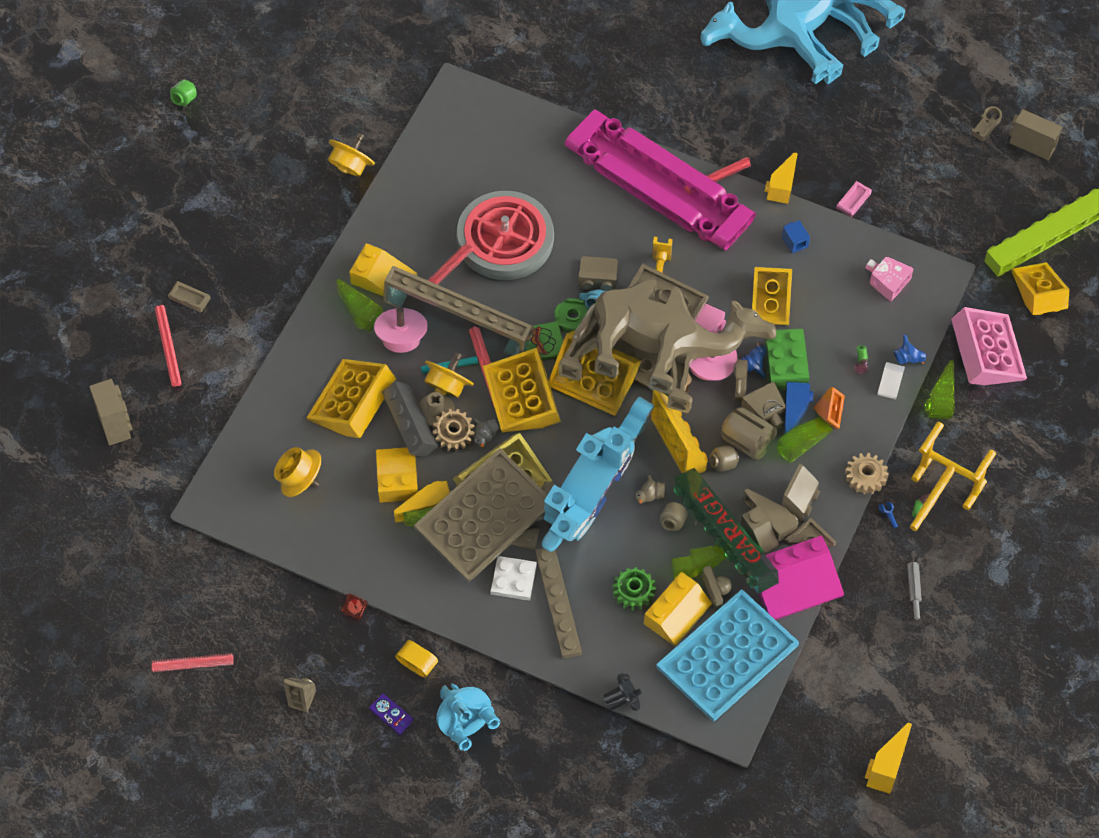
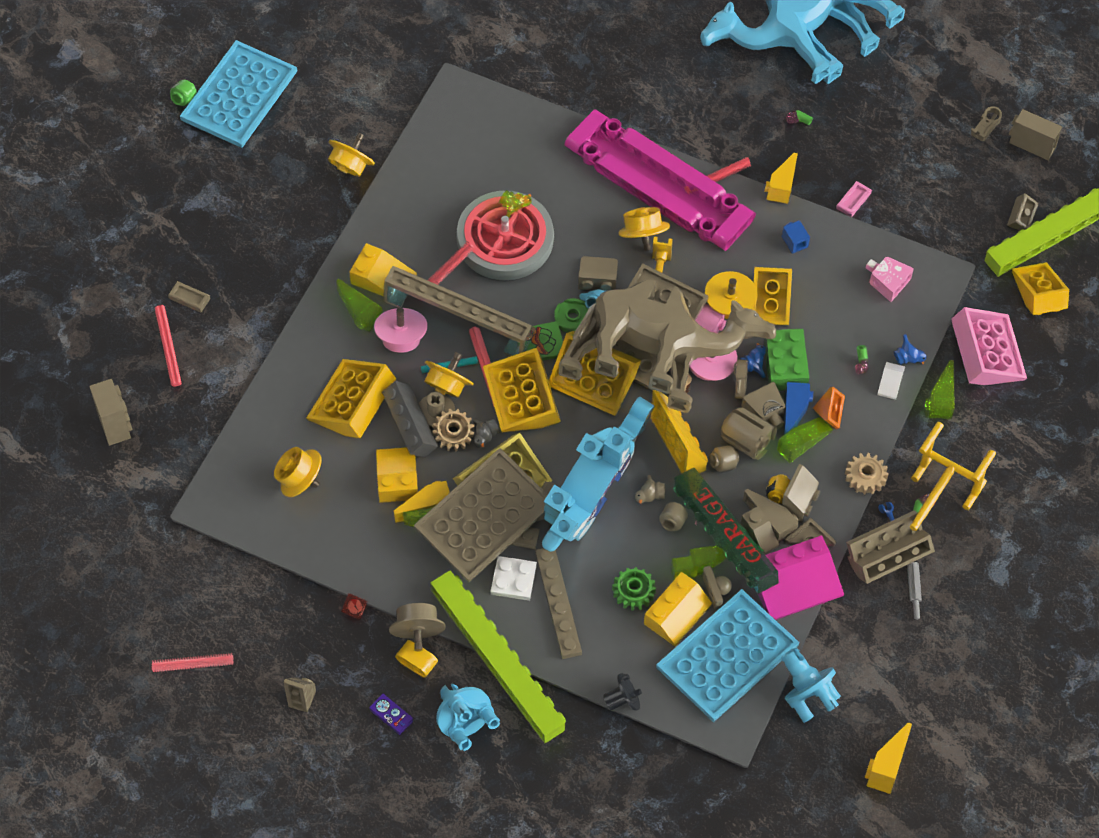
(238, 93): none -> medium azure plate
(417, 622): none -> dark tan piece
(498, 657): none -> lime brick
(514, 202): none -> clear neon green animal
(643, 223): none -> yellow piece
(729, 287): none -> yellow piece
(776, 488): none -> yellow head
(798, 116): none -> arm
(809, 683): none -> medium azure piece
(888, 548): none -> dark tan brick
(1022, 212): none -> dark tan slope

